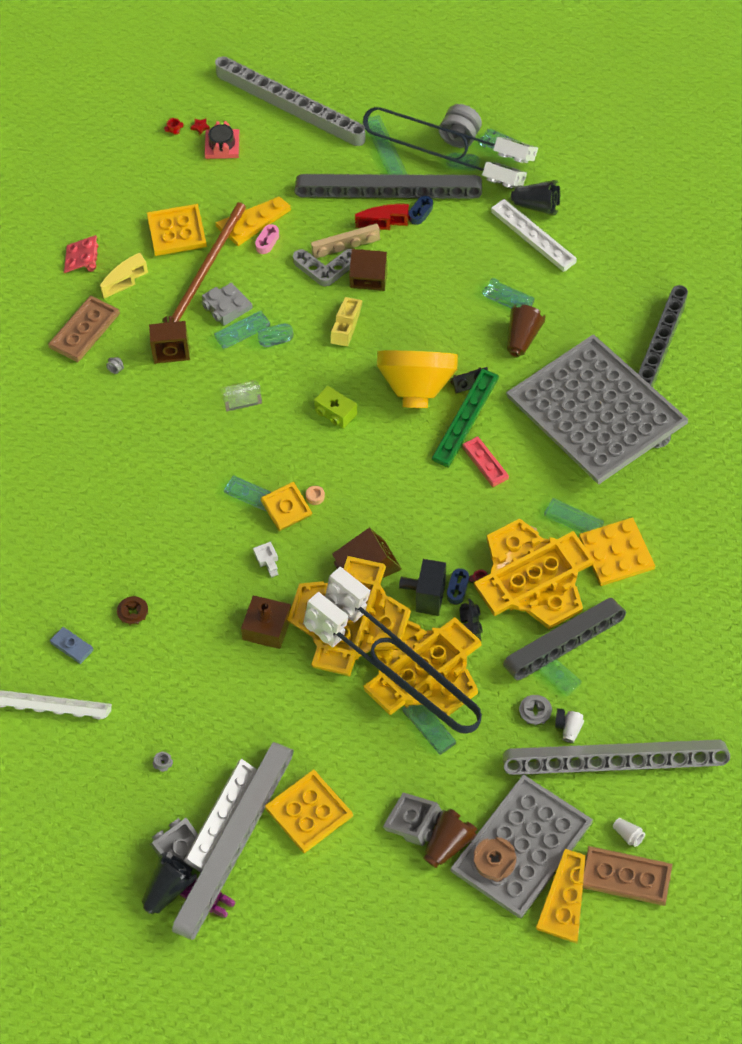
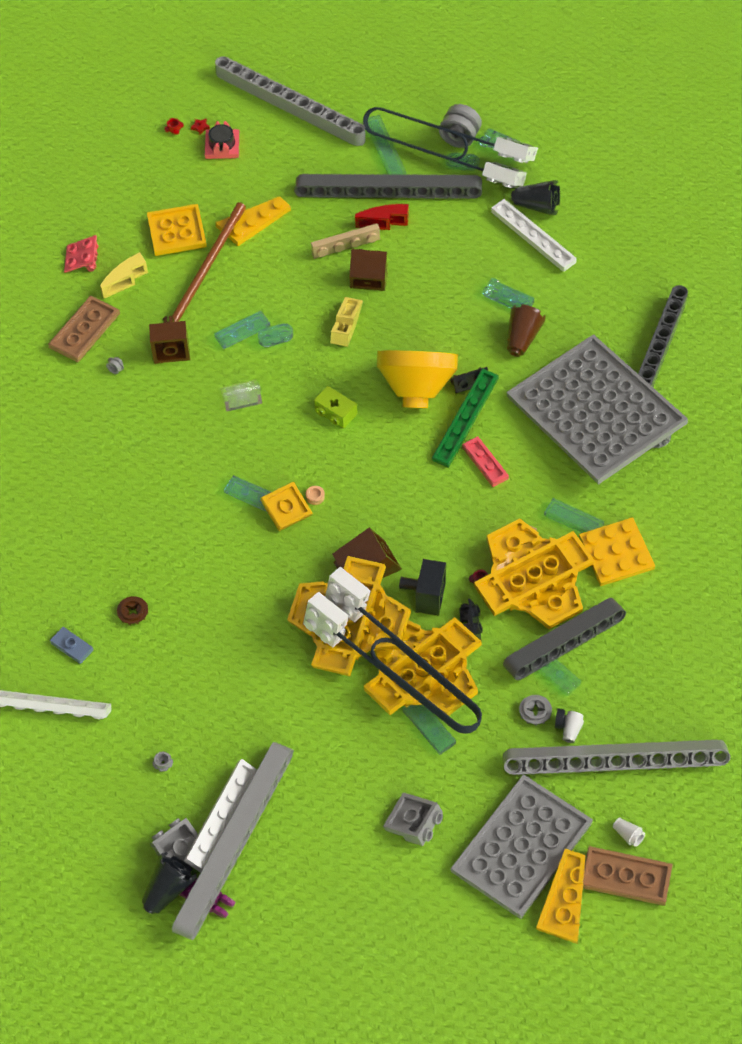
(226, 303): light grey plate -> none
(264, 237): bright pink beam -> none
(266, 622): reddish brown brick -> none
(267, 556): white plate -> none
(309, 811): yellow plate -> none
(322, 270): light grey beam -> none
(422, 211): dark blue beam -> none
(448, 838): reddish brown cone -> none
(462, 586): dark blue beam -> none
(497, 870): medium nougat plate -> none

